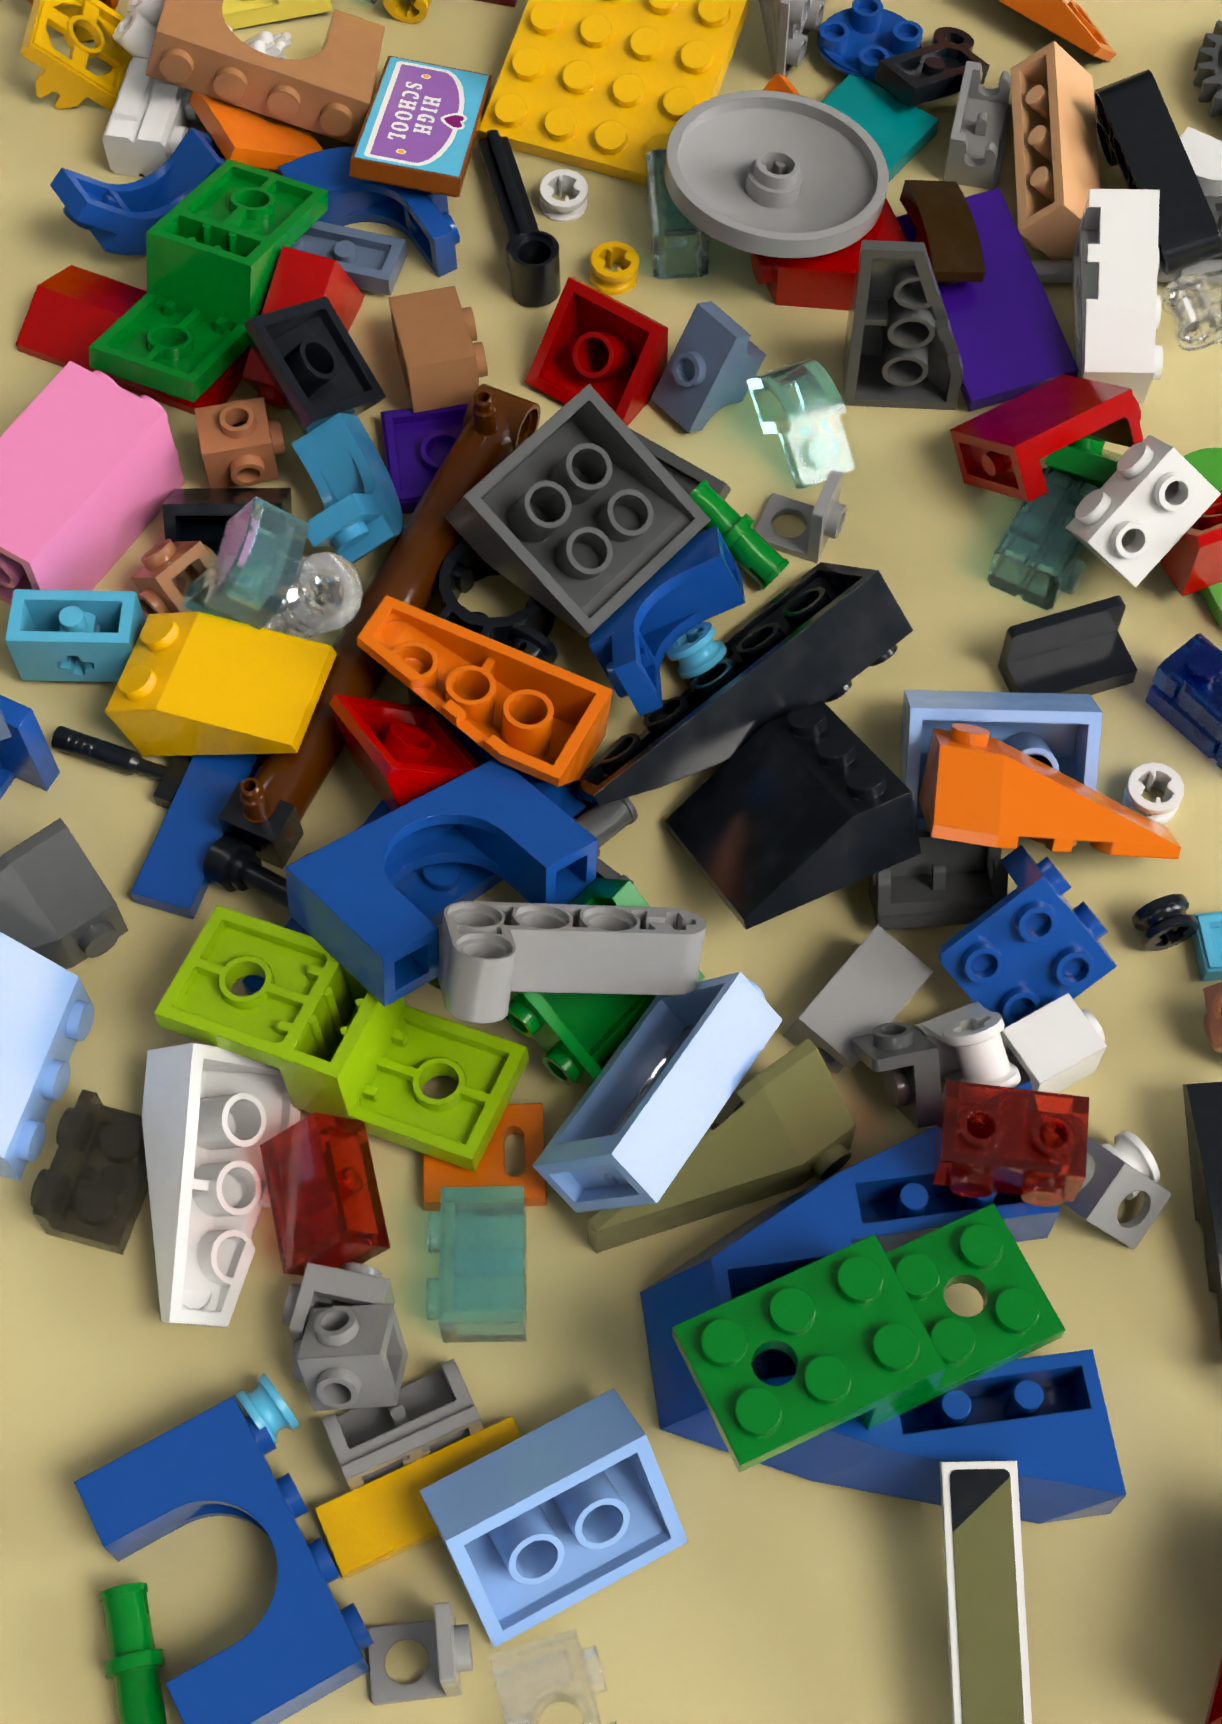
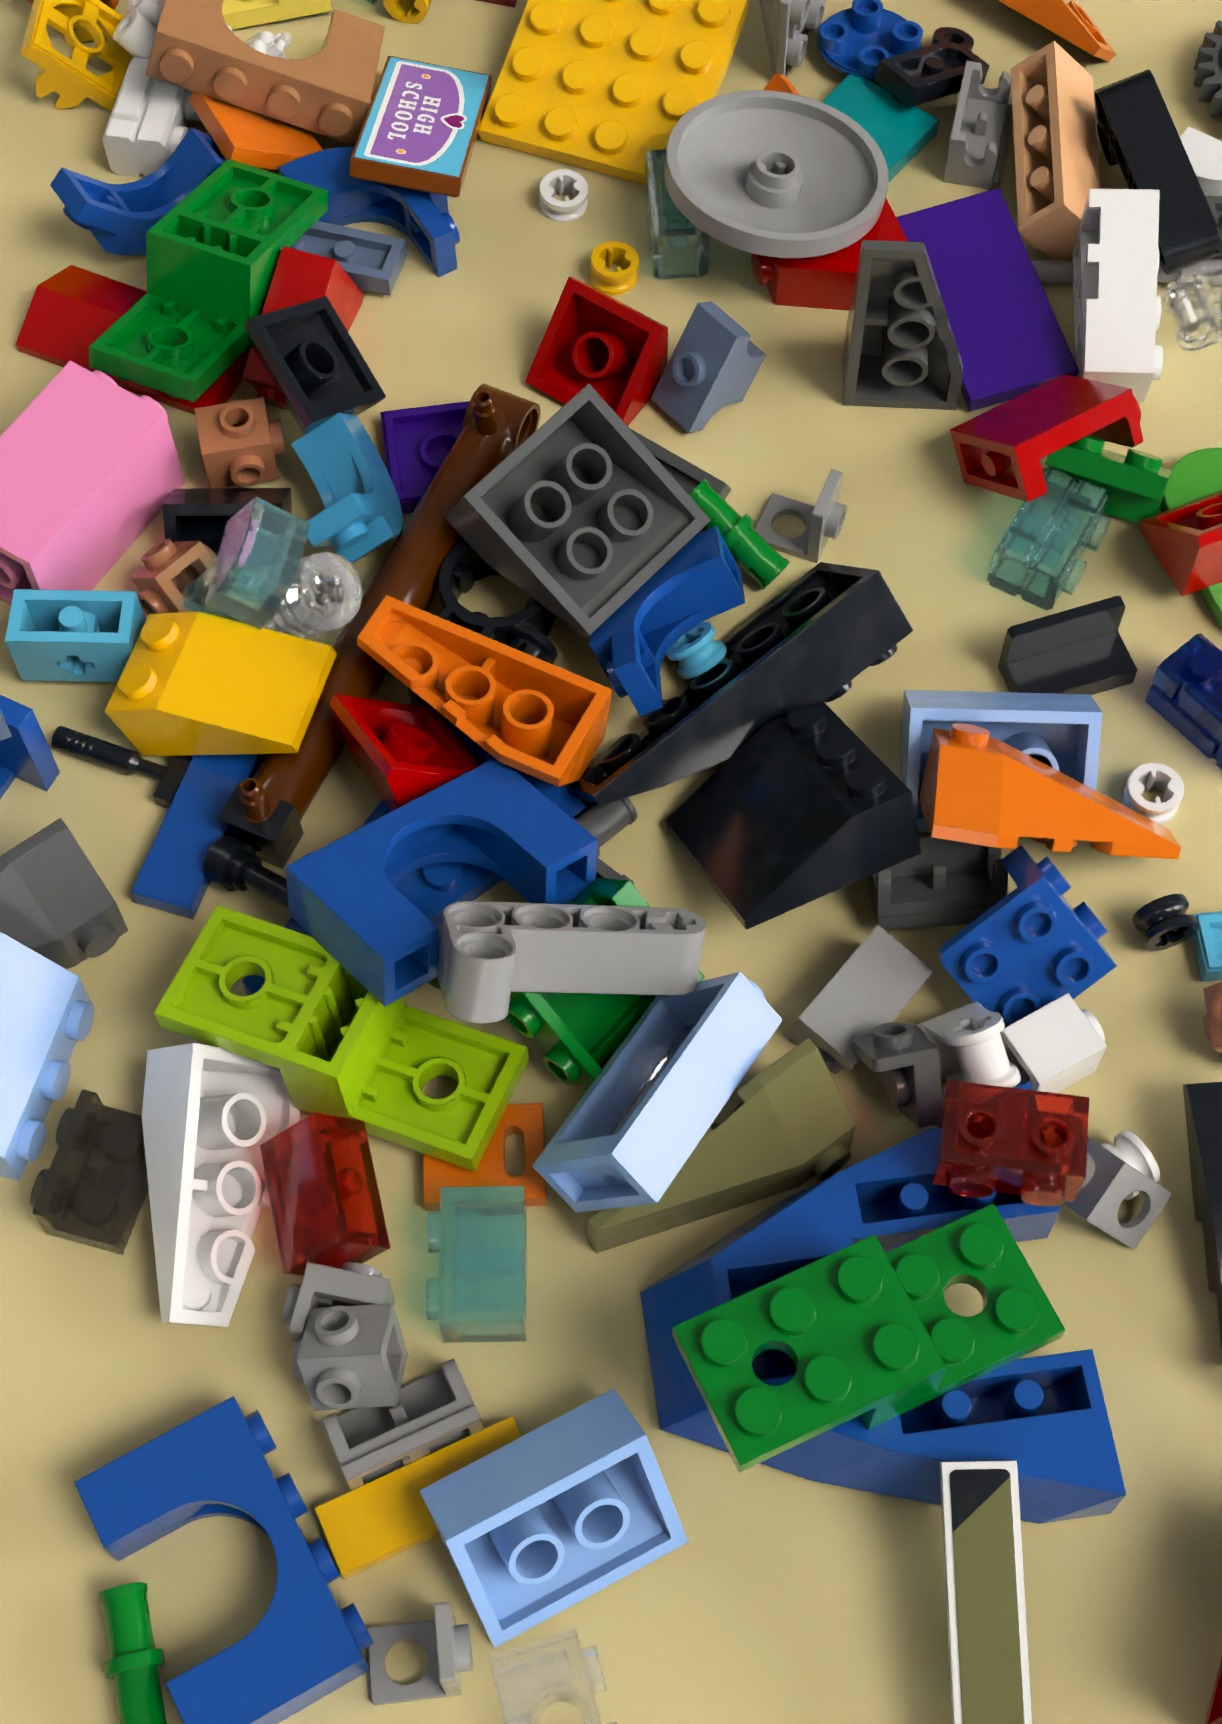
(267, 1407): medium azure bush -> none
(437, 348): medium nougat brick -> none
(530, 252): black axle -> none
(805, 411): clear light blue brick -> none
(946, 229): dark brown slope -> none
(1142, 509): white brick -> none

